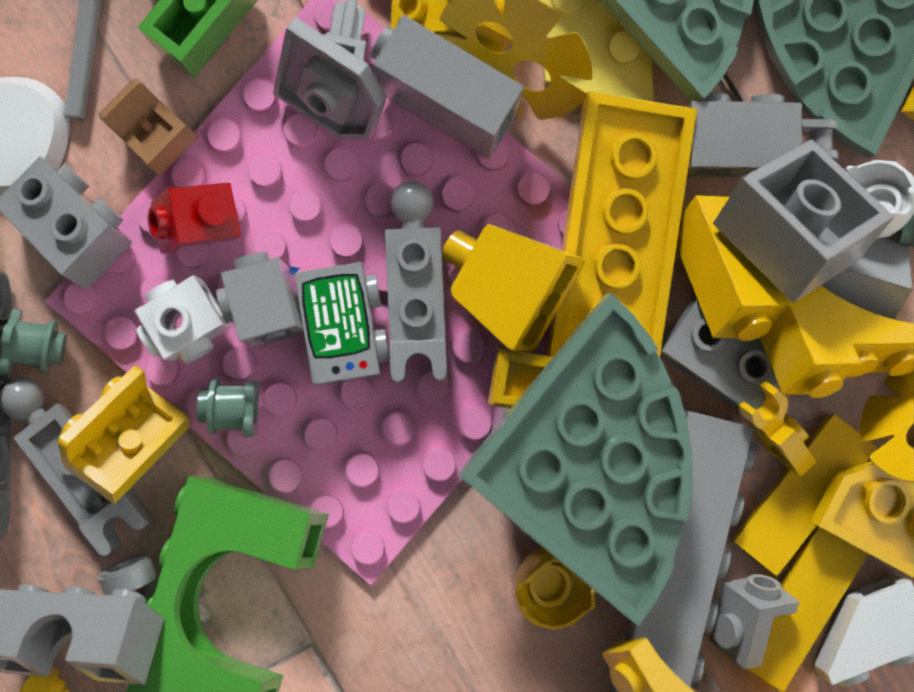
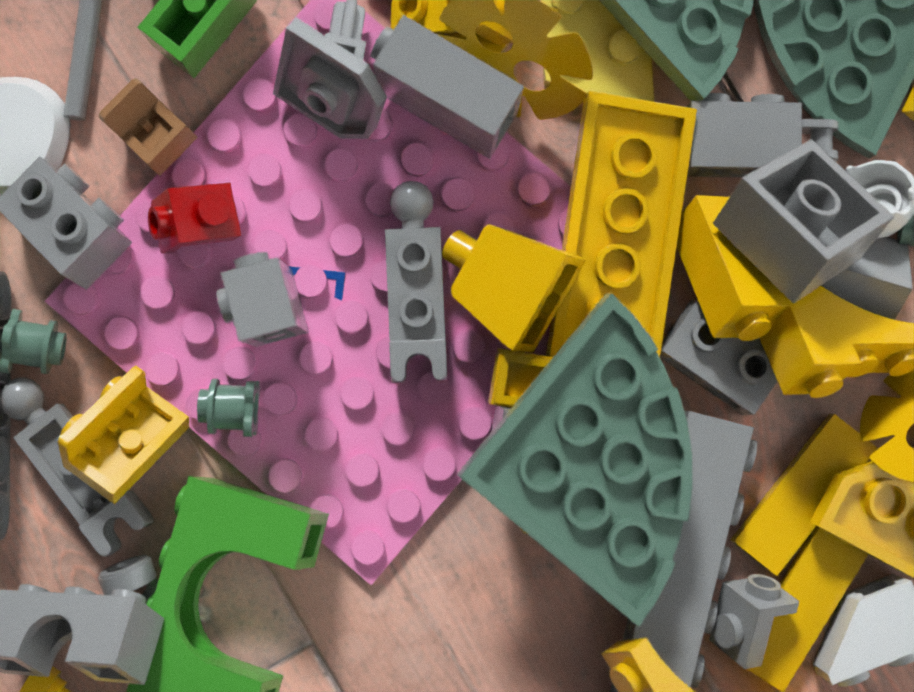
(200, 320): white brick -> none
(340, 323): brick -> none
(550, 592): yellow hair -> none
(778, 431): yellow plate -> none

